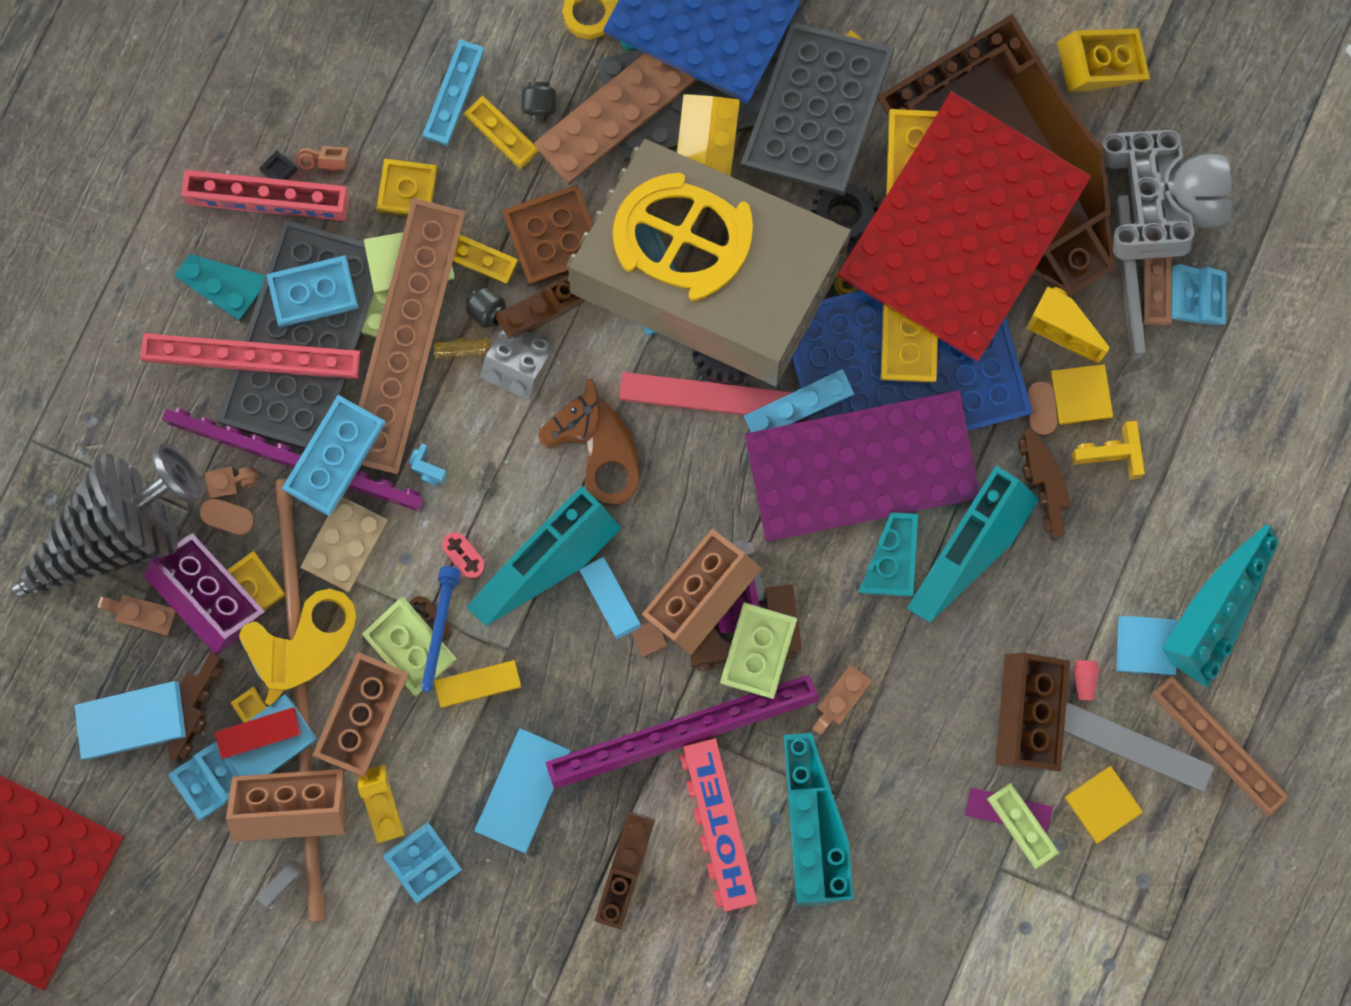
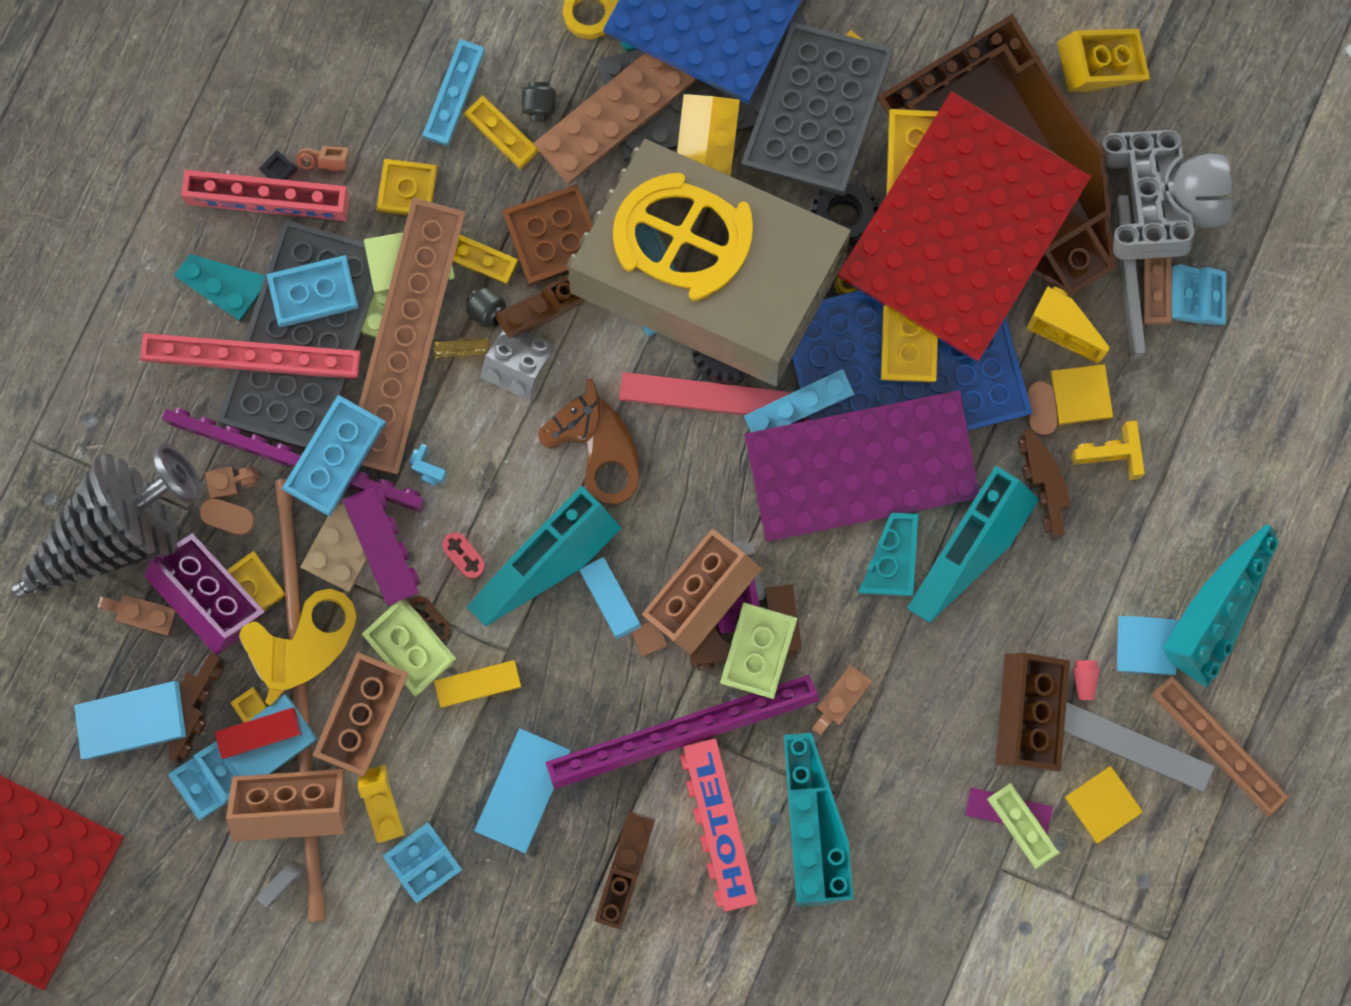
(378, 541): none -> magenta brick
(448, 579): blue piece -> none

